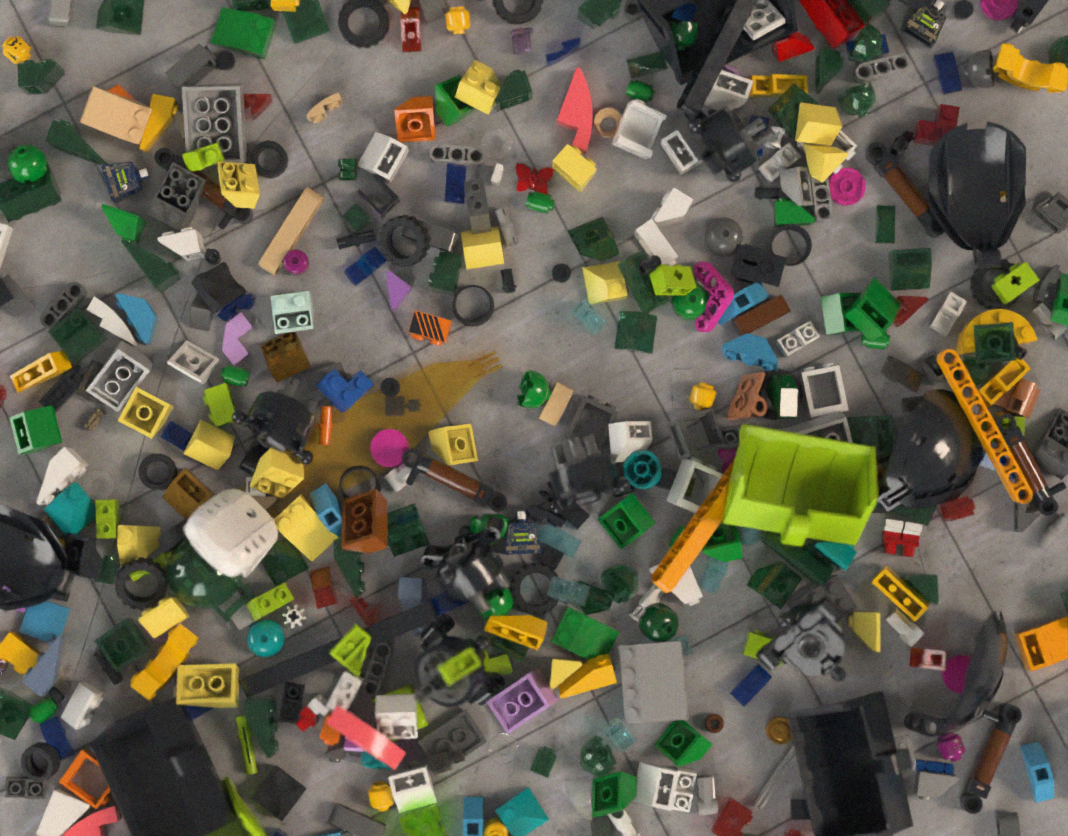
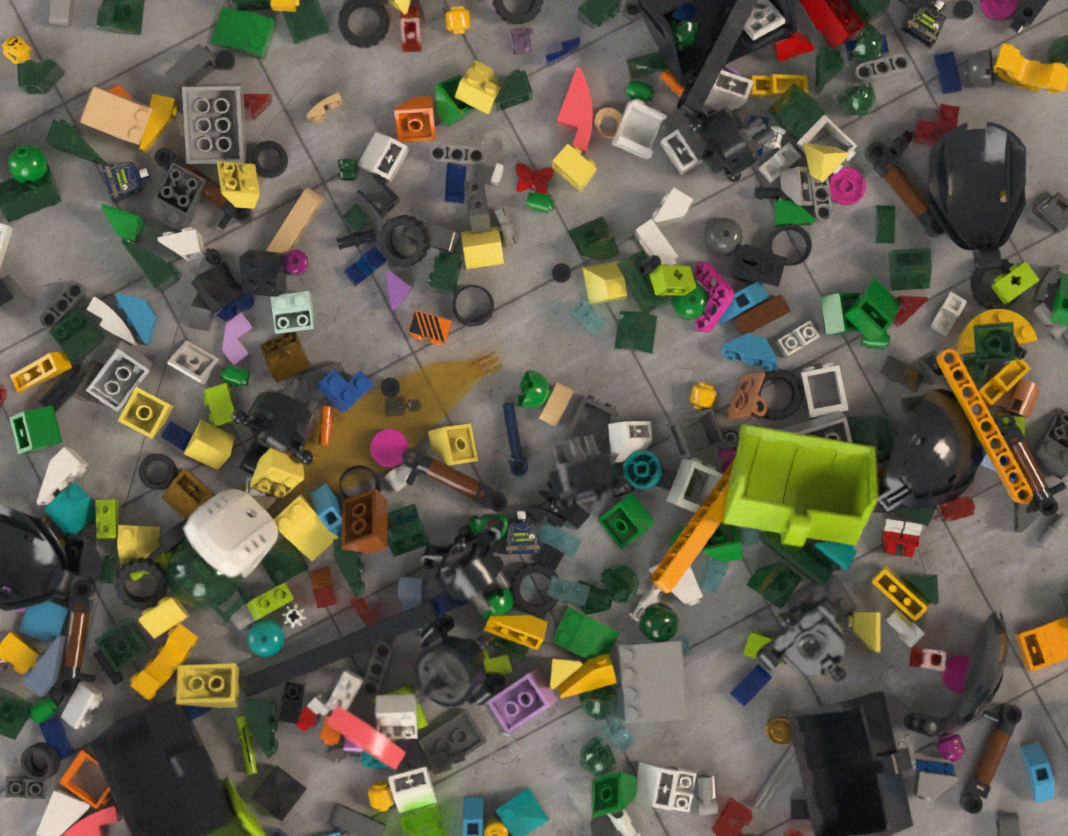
(80, 609): none -> piece
(94, 419): dark tan piece -> none
(203, 157): lime slope -> none
(263, 273): none -> black slope
(352, 649): lime wing -> none
(459, 665): lime slope -> none
(508, 281): black pin -> none
(514, 440): none -> dark blue axle
(543, 761): clear green brick -> none
(598, 702): none -> clear green cylinder
(669, 78): none -> orange pin
(682, 743): green slope -> none
(720, 723): reddish brown plate -> none
(783, 396): dark green slope -> none
(817, 124): light yellow slope -> none

